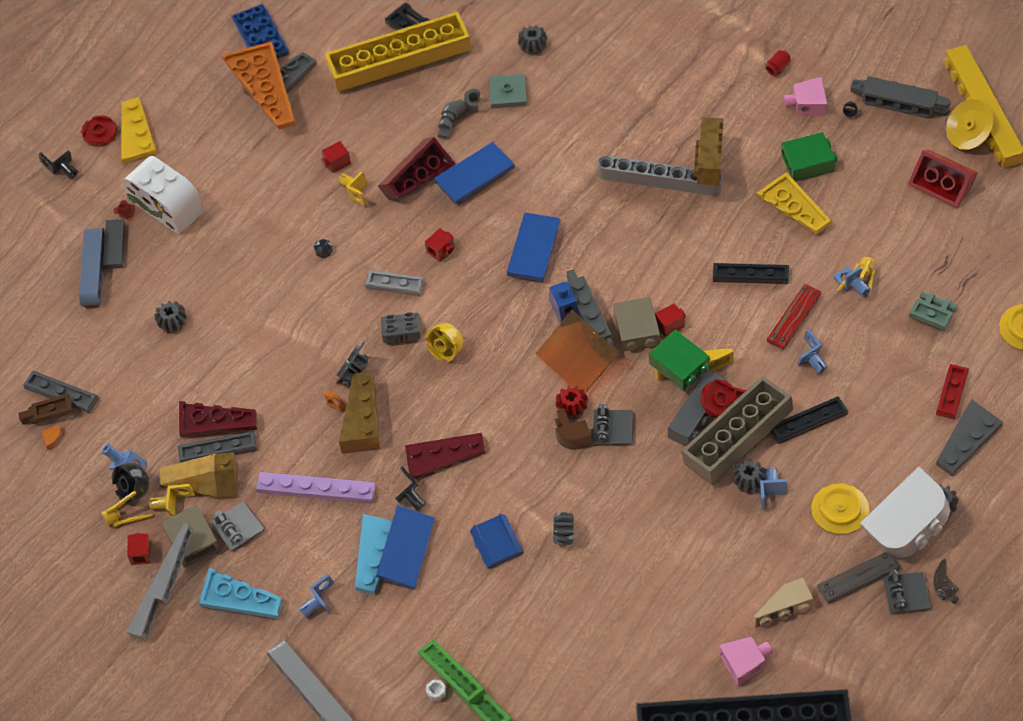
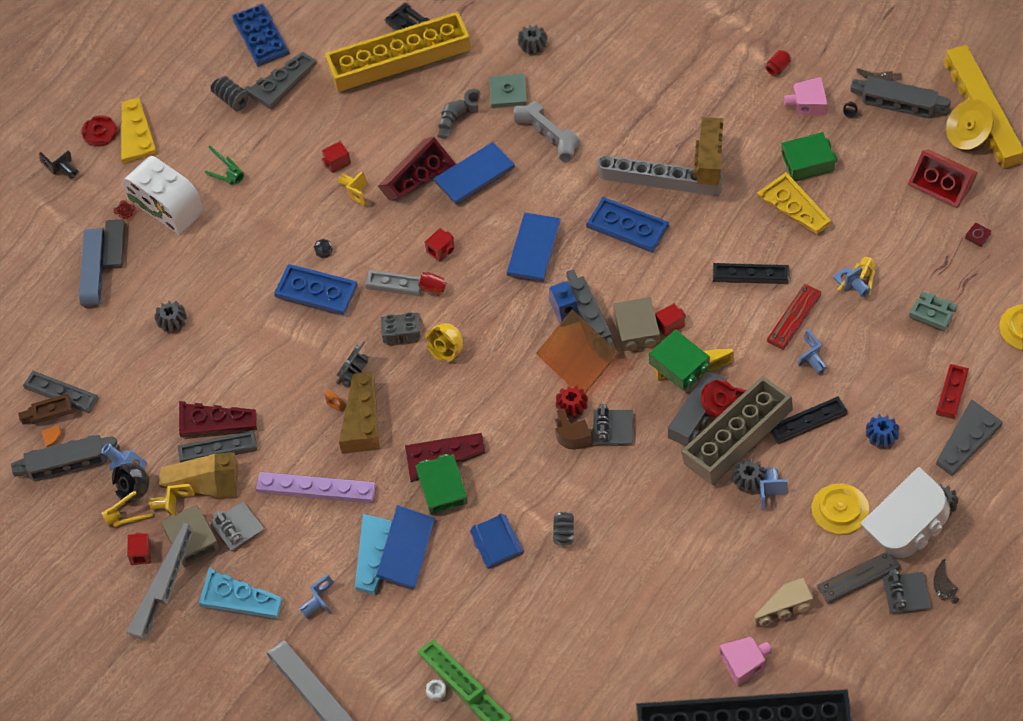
(63, 458): none -> dark grey hinge
(230, 93): none -> dark grey piece
(233, 172): none -> green plant
(261, 77): orange wing -> none
(316, 289): none -> blue plate
(409, 493): black bracket -> none
(432, 283): none -> red brick
(441, 483): none -> green brick
(534, 114): none -> light grey plate
(627, 224): none -> blue tile
(882, 431): none -> blue gear
(888, 75): none -> clear smoke bar
(978, 234): none -> dark red tile

